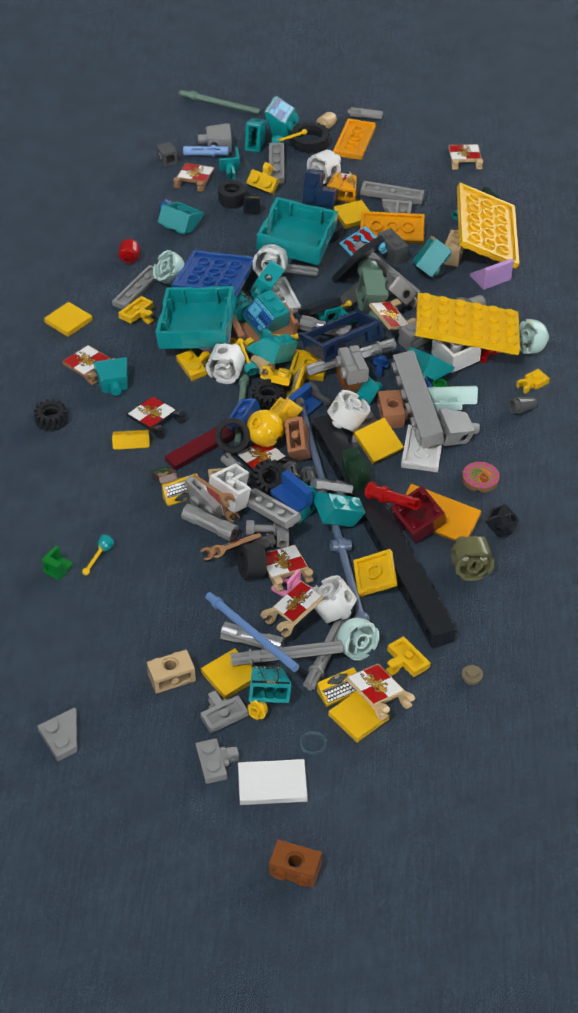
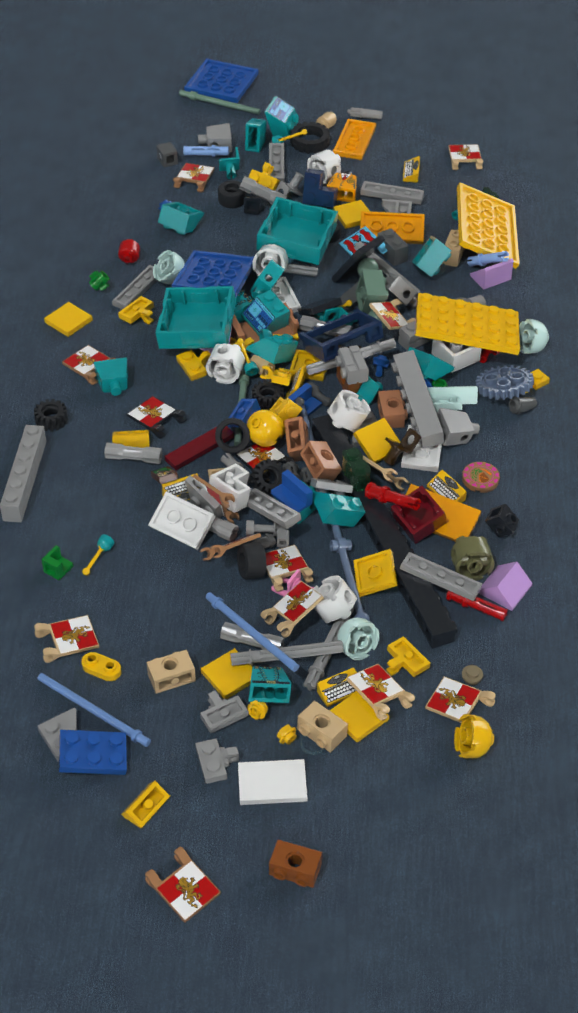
(23, 473): none -> light grey brick
(68, 637): none -> flag
(92, 752): none -> blue plate
(99, 280): none -> green gear
(100, 666): none -> yellow plate
(136, 735): none -> medium blue bar
(146, 454): none -> light grey axle
(146, 804): none -> yellow slope
(182, 520): none -> white tile
(185, 889): none -> flag
(221, 80): none -> blue plate
(252, 187): none -> light grey axle
(287, 734): none -> yellow plate
(292, 186): none -> light grey bracket
(320, 460): none -> nougat brick
(322, 726): none -> tan brick
(387, 473): none -> tan flag
(403, 446): none -> dark brown bracket
(411, 170): none -> slope
(441, 576): none -> light grey tile
(447, 486): none -> slope
(455, 699): none -> flag
(473, 736): none -> yellow cylinder
(479, 604): none -> red pin
(485, 259): none -> light blue pin
(504, 382): none -> sand blue gear
(506, 585): none -> lavender slope

